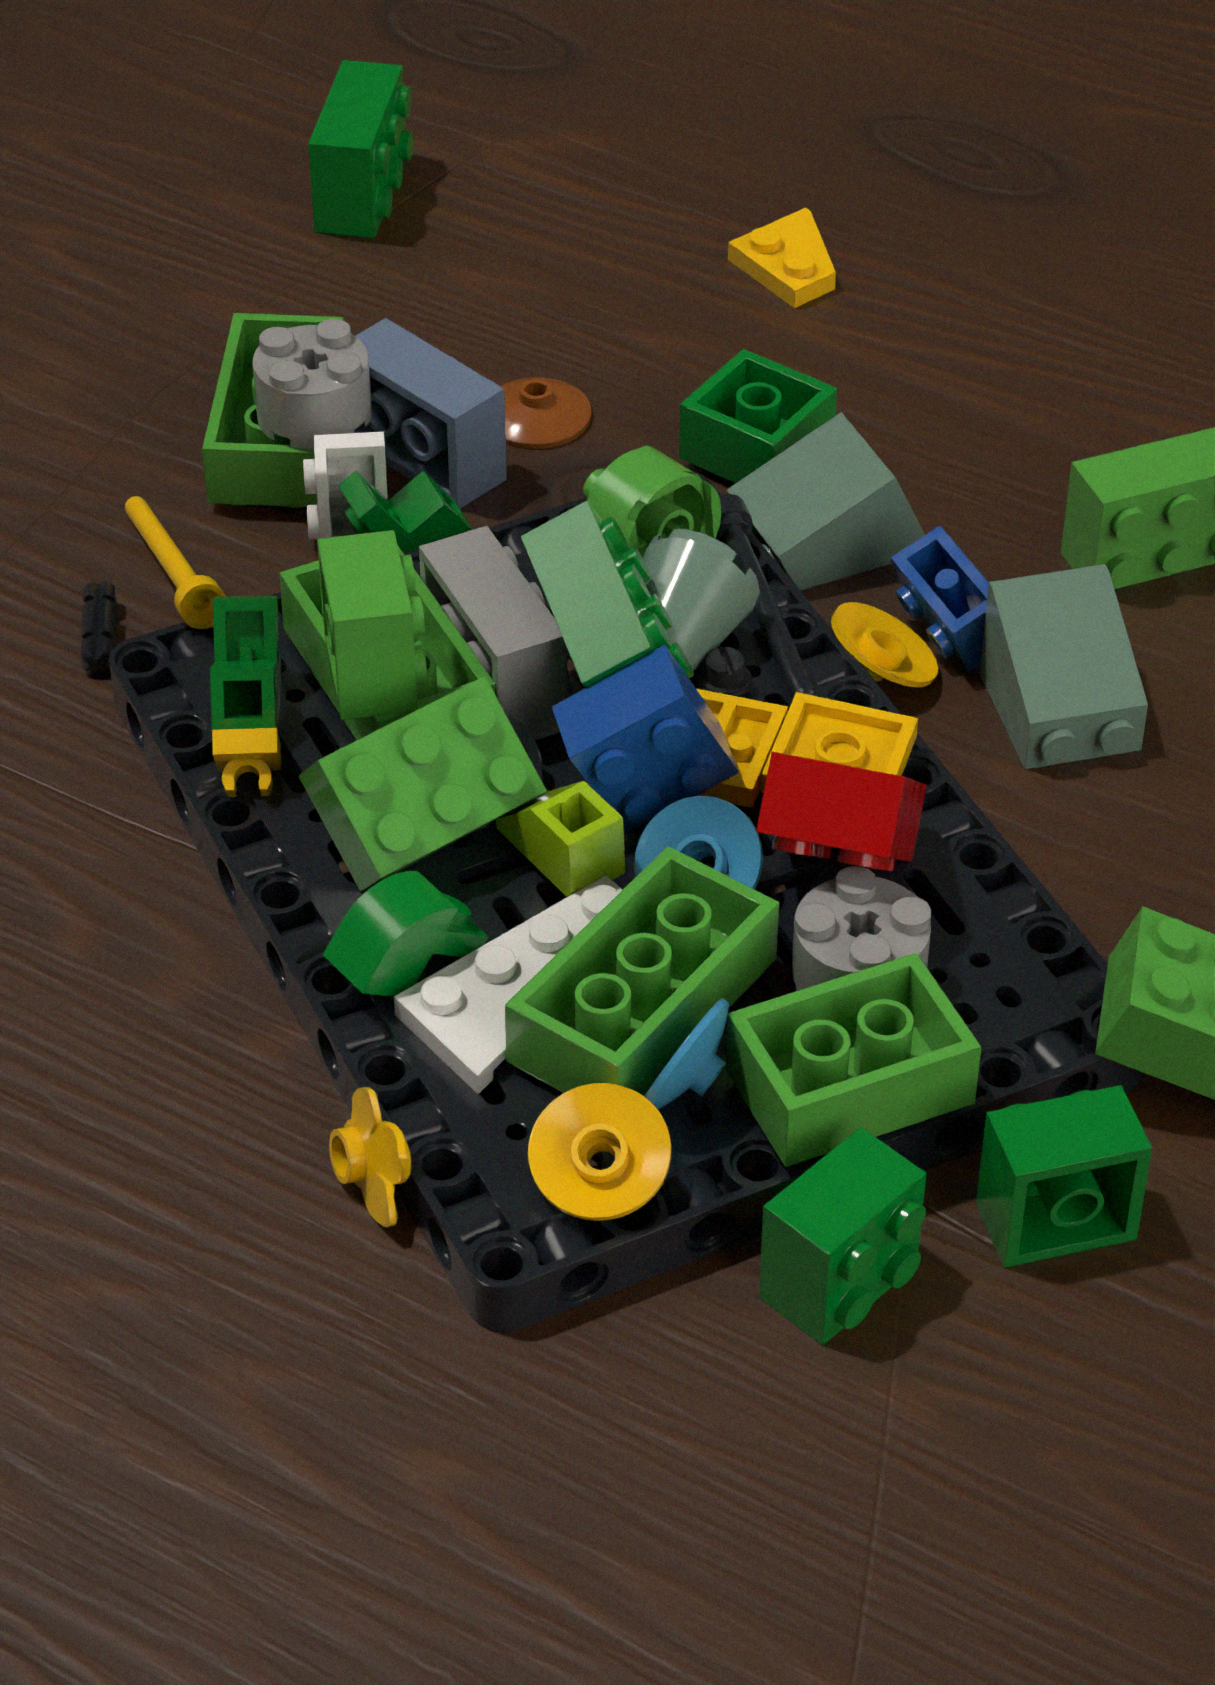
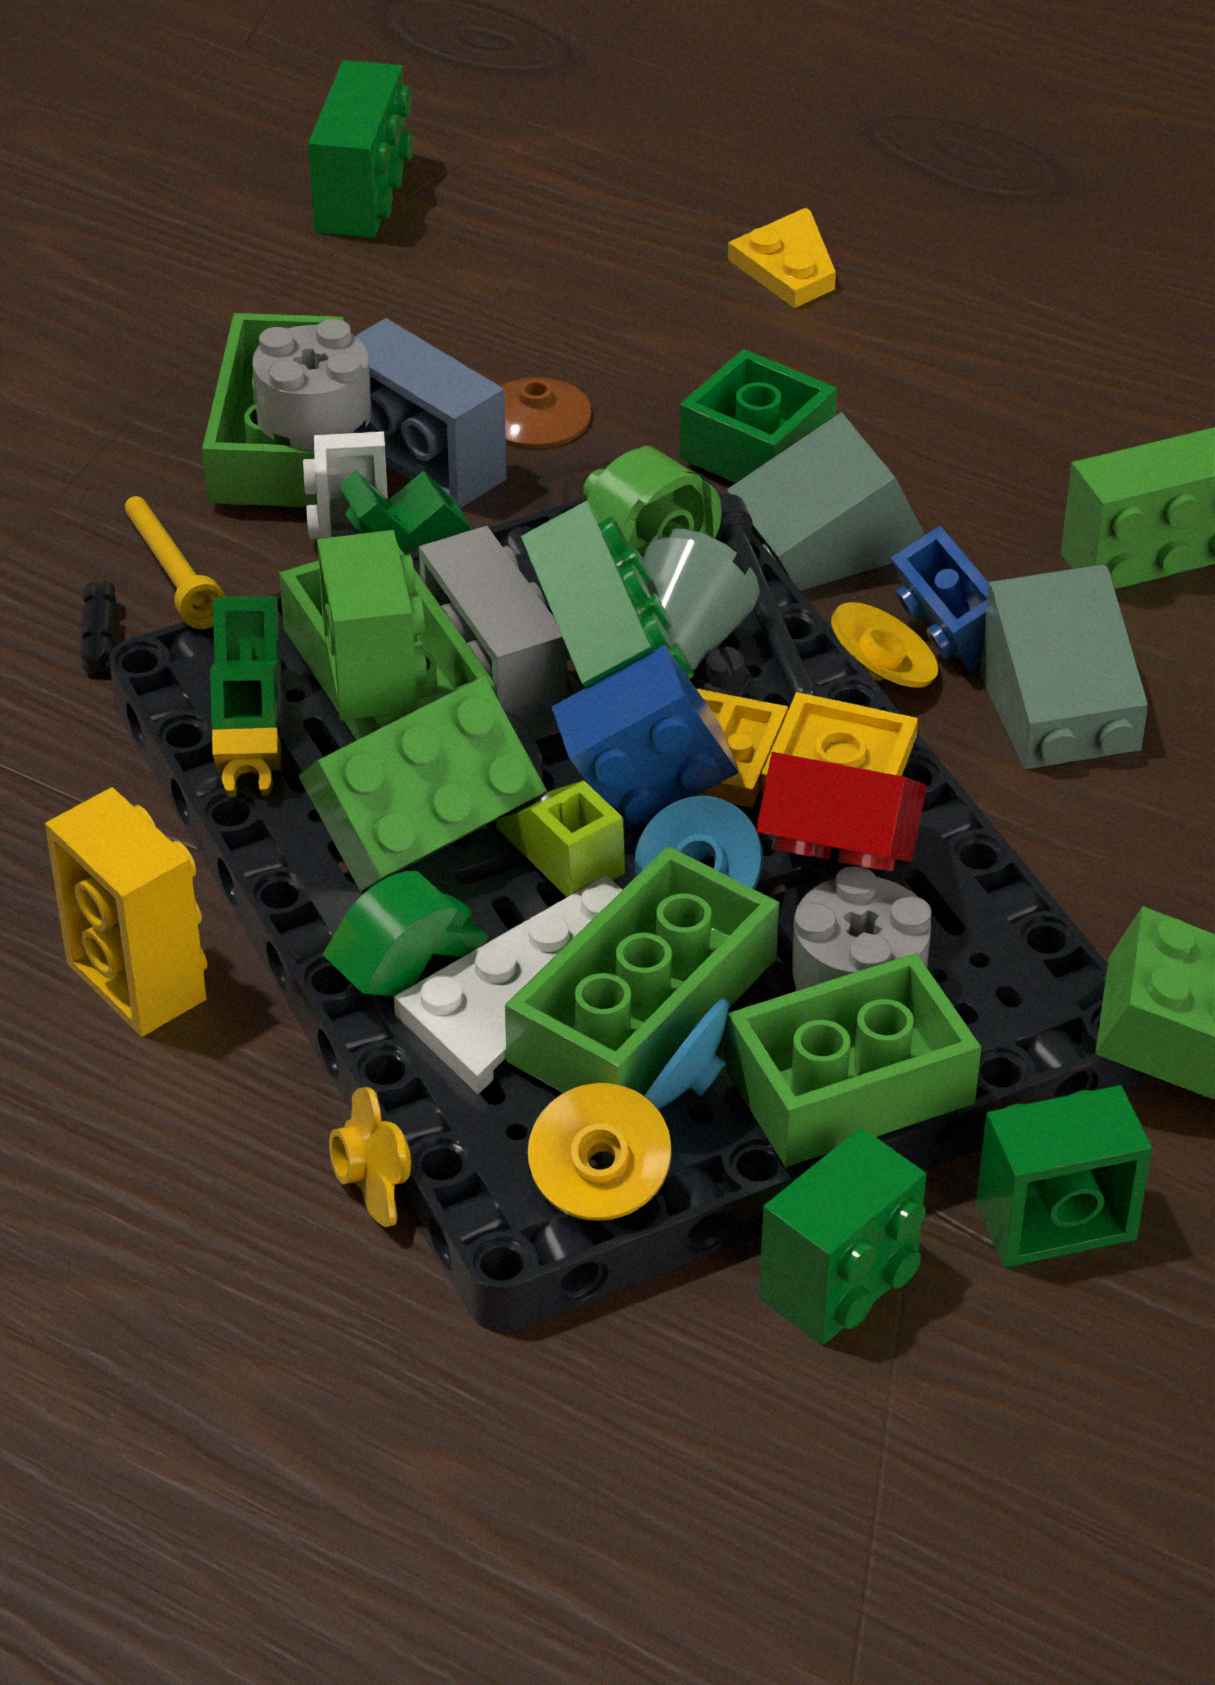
(128, 910): none -> yellow brick

